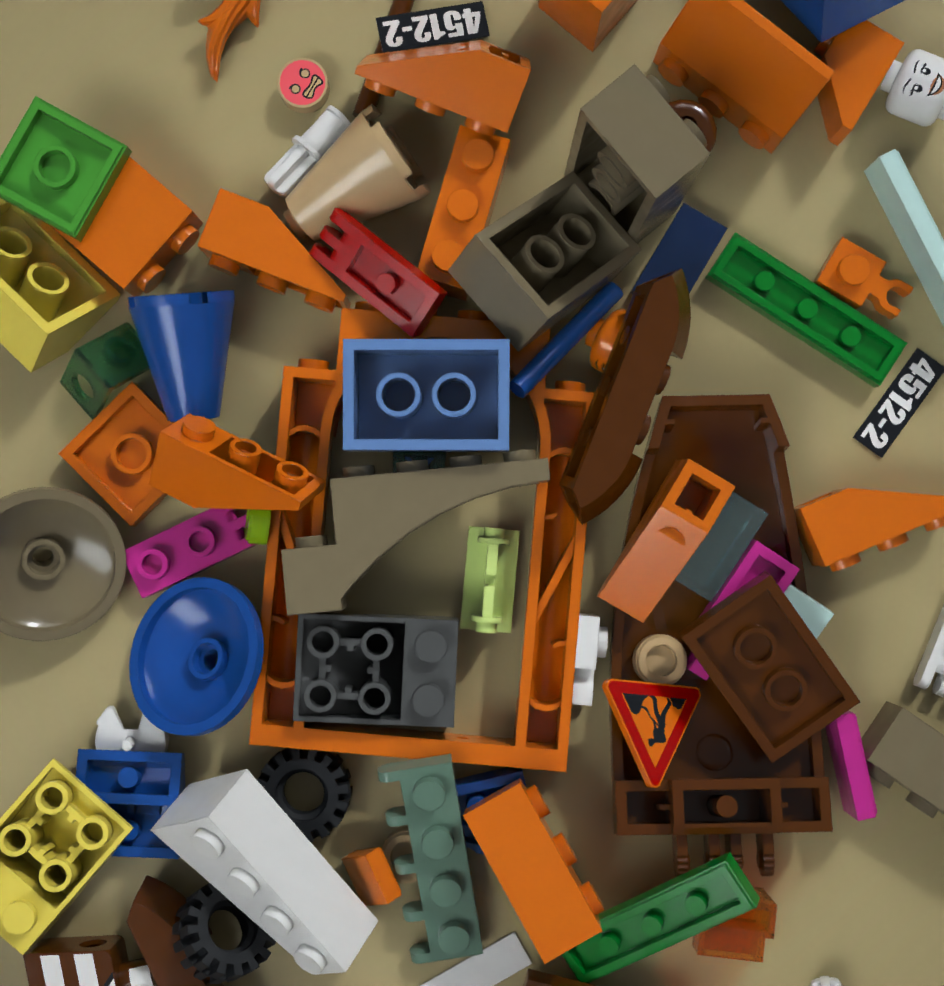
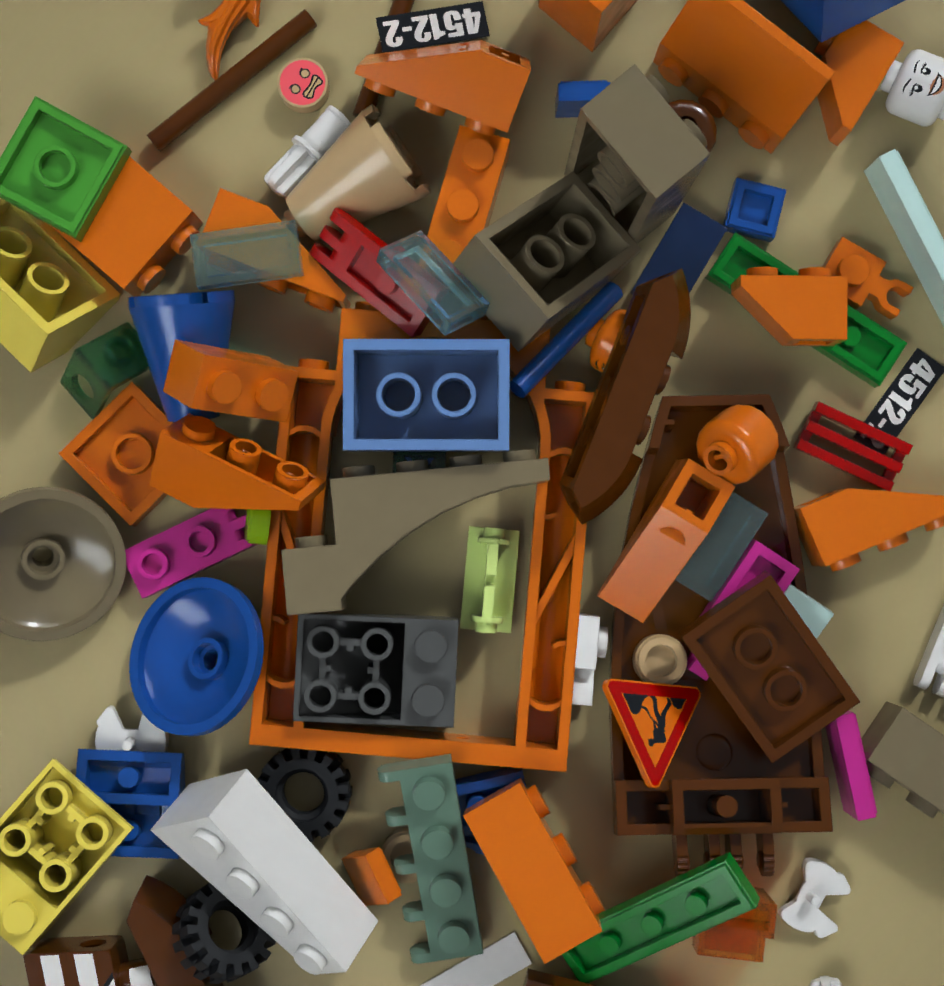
(230, 381): none -> orange brick
(232, 80): none -> reddish brown bar
(246, 255): none -> clear light blue tile
(432, 282): none -> clear light blue tile
(574, 95): none -> blue tile
(737, 443): none -> orange head
(754, 209): none -> blue tile
(796, 308): none -> orange slope
(804, 910): none -> white piece
(892, 464): none -> red tile

